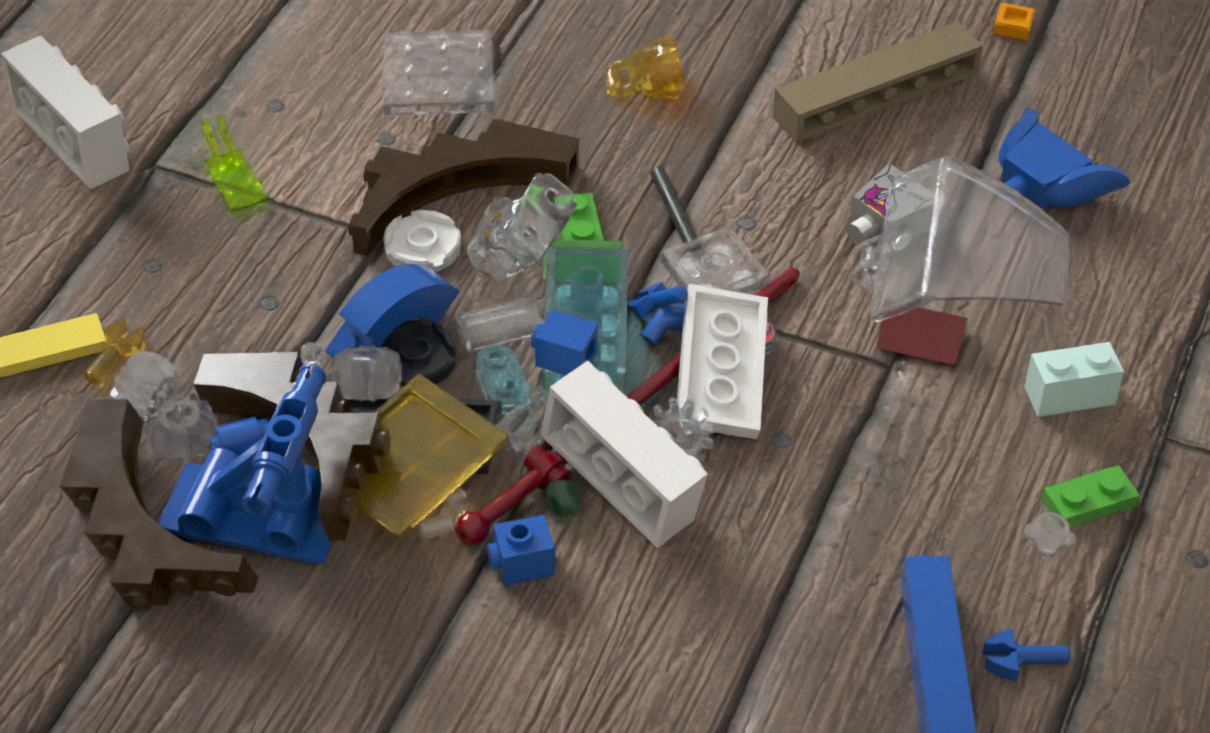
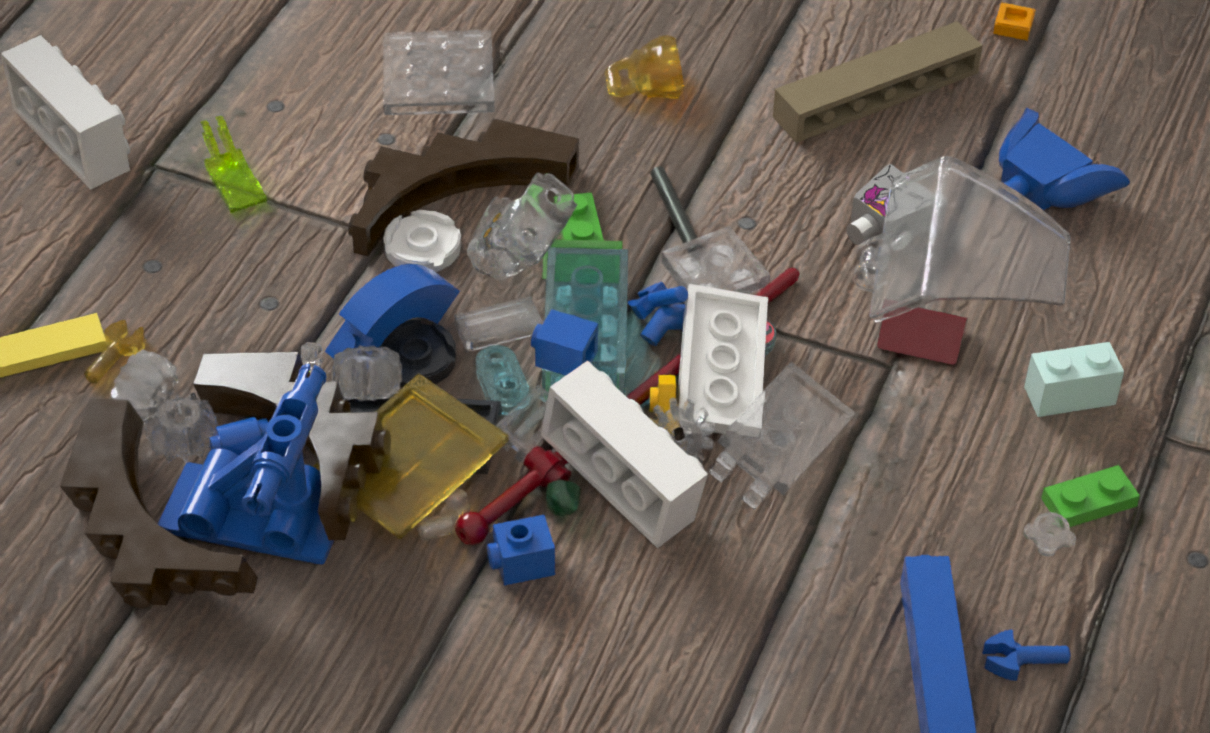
(661, 394): none -> yellow plate
(781, 434): none -> clear tile

